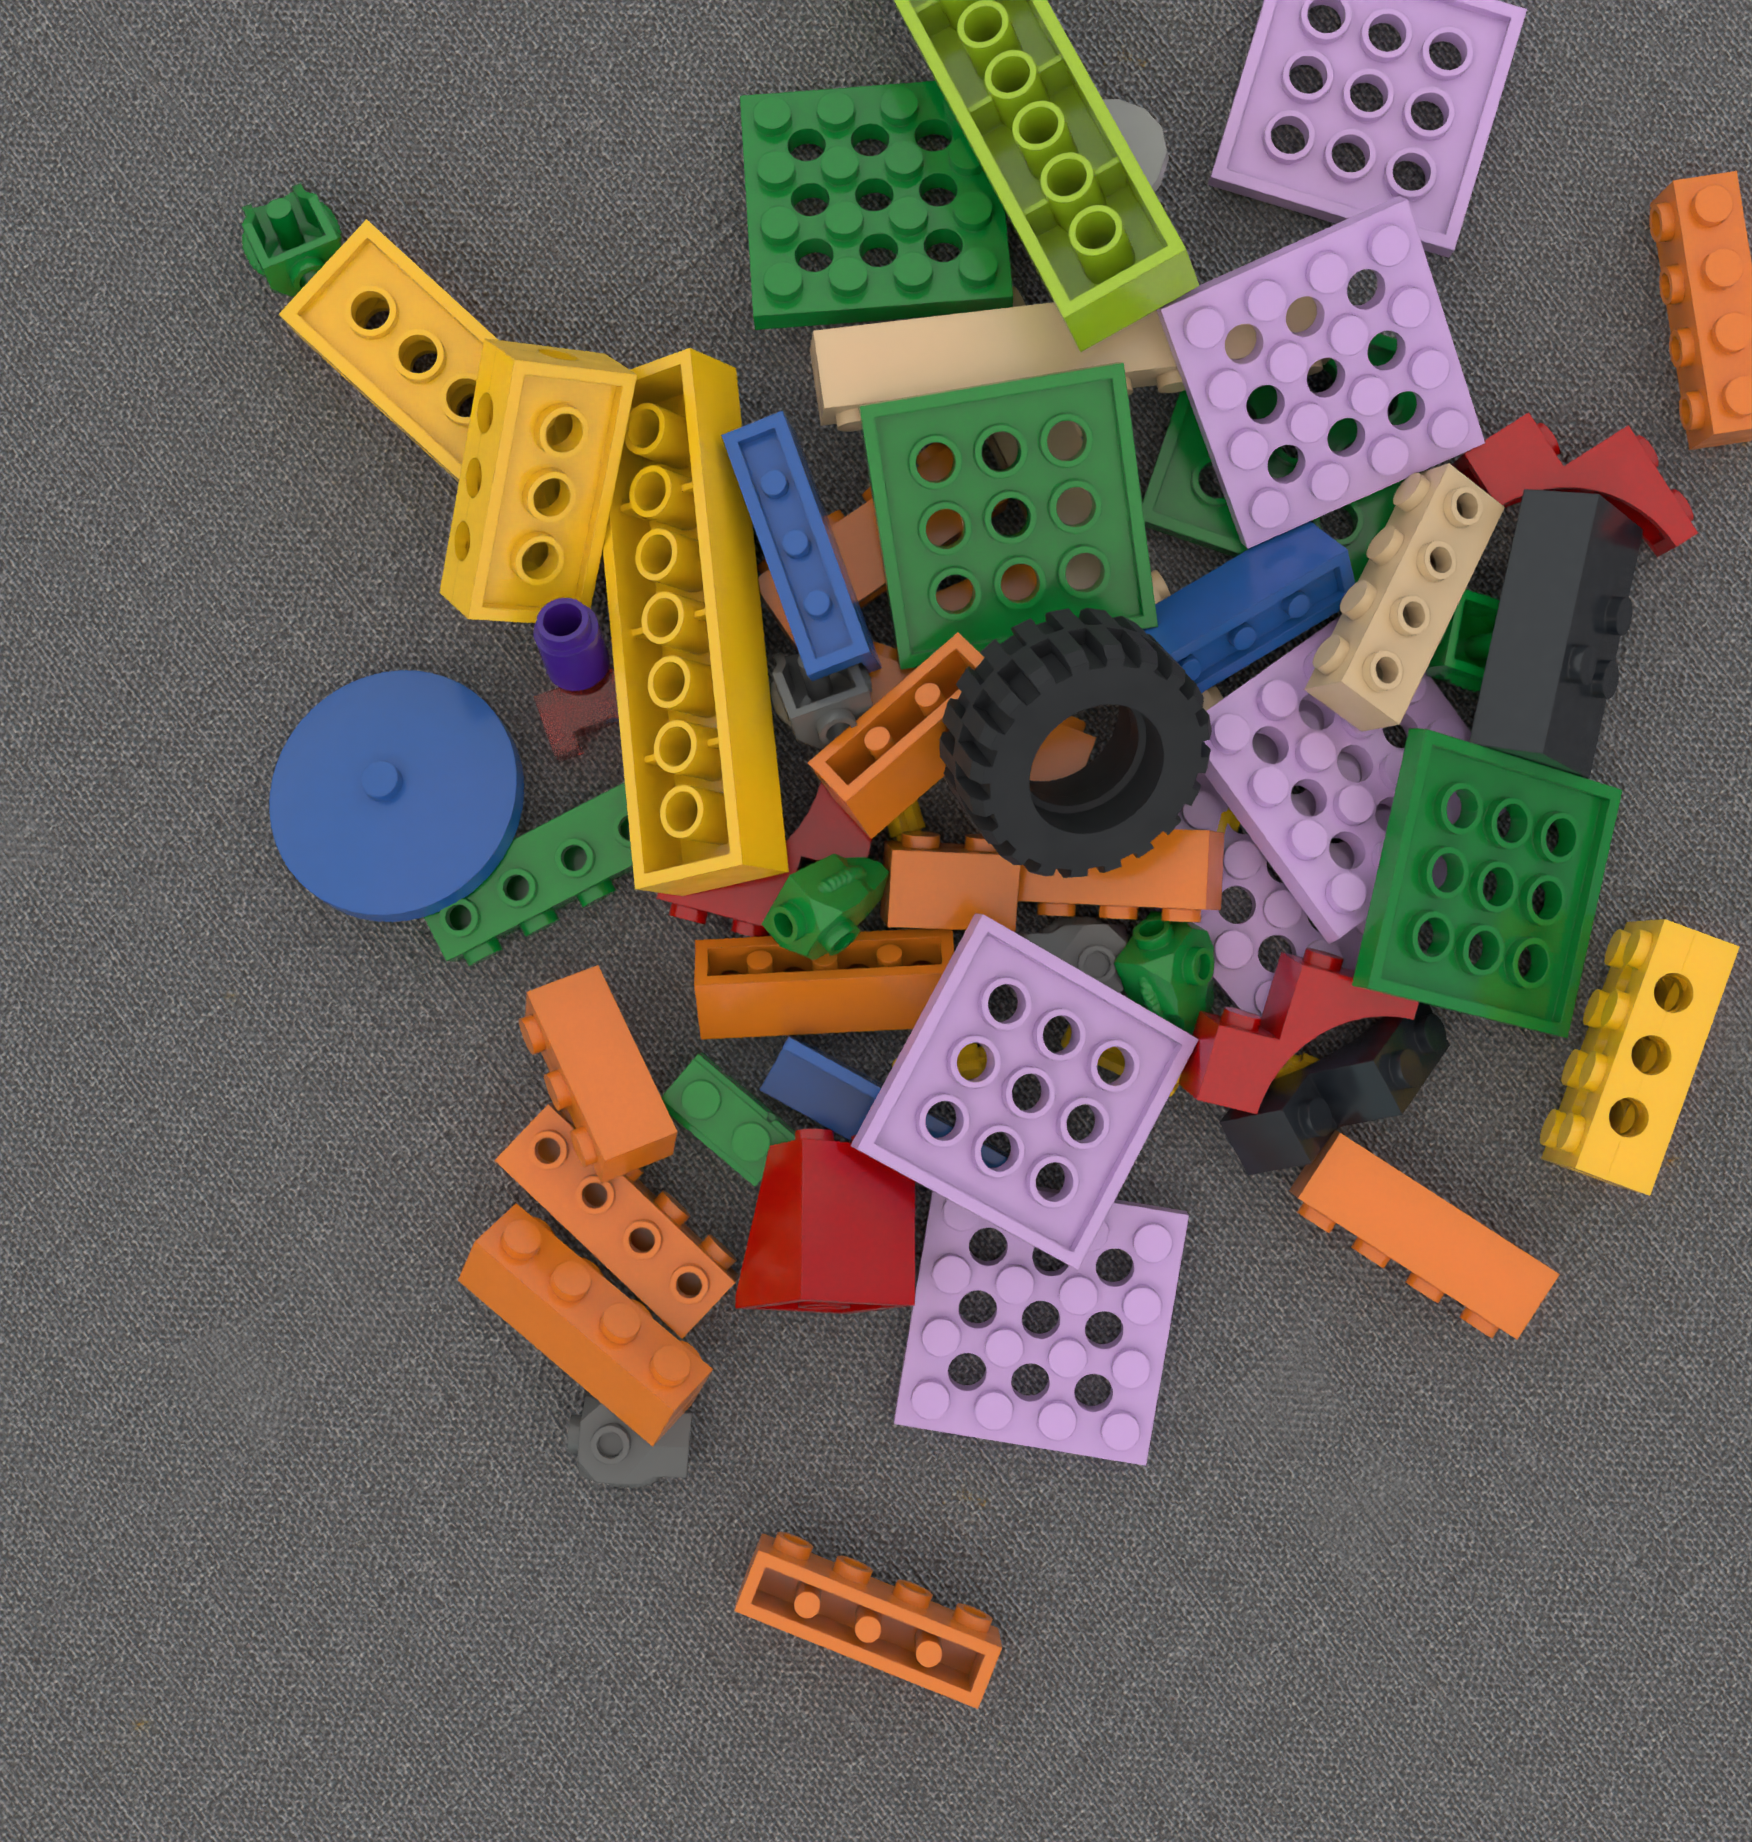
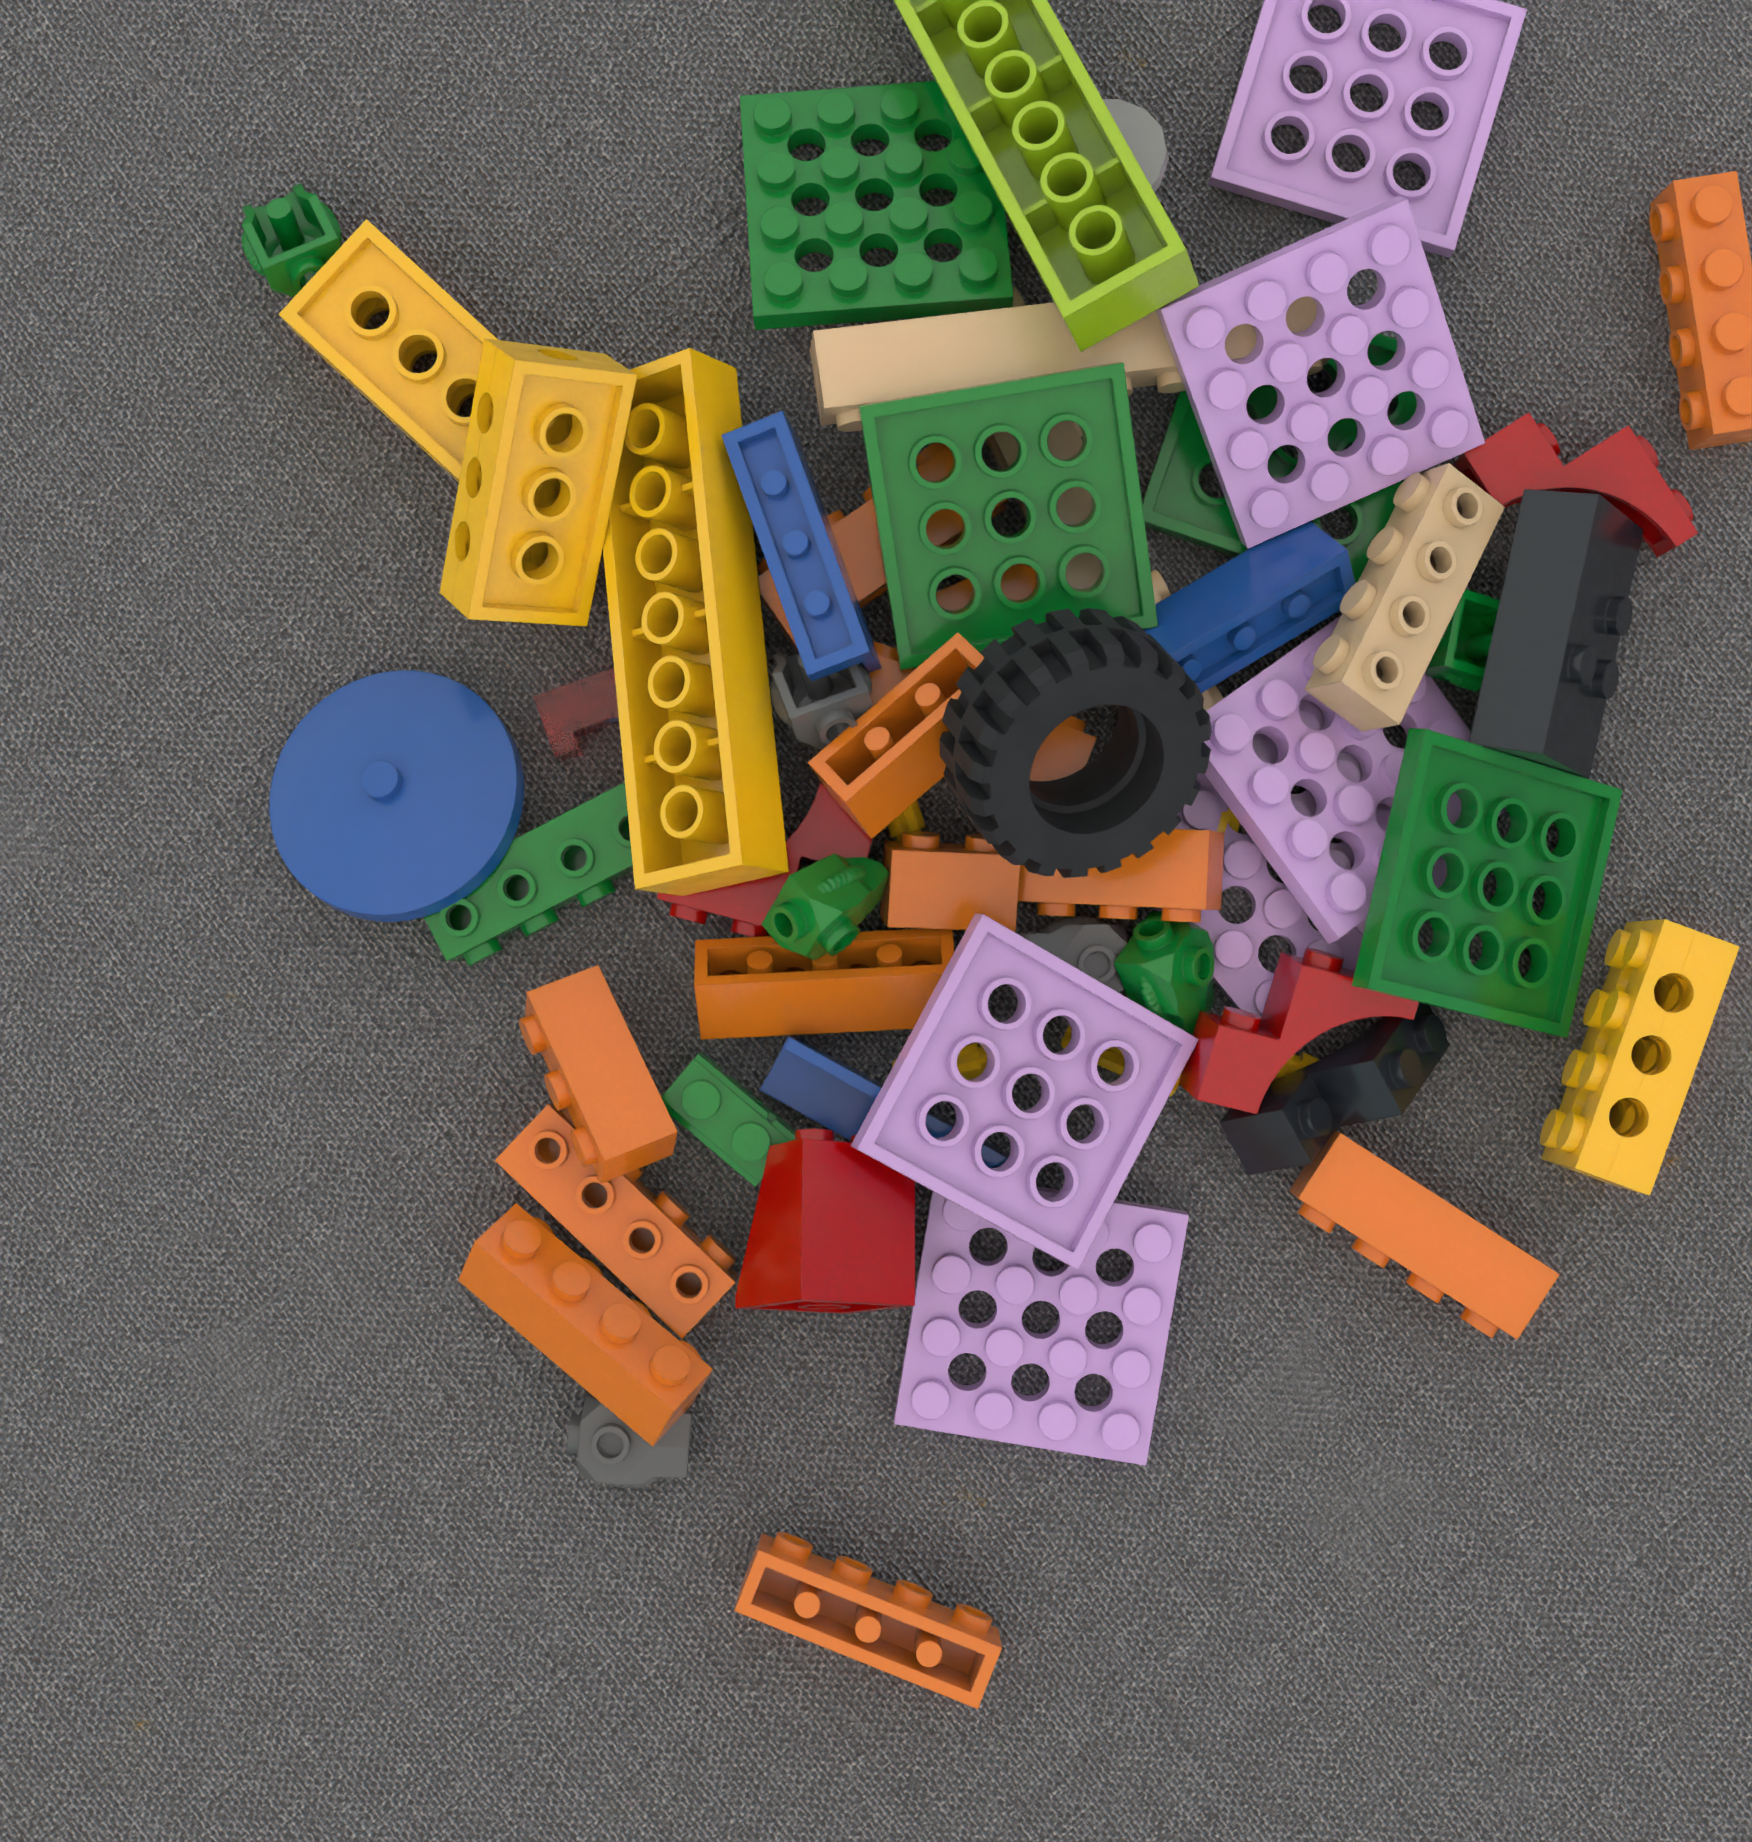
(571, 644): dark purple brick -> none

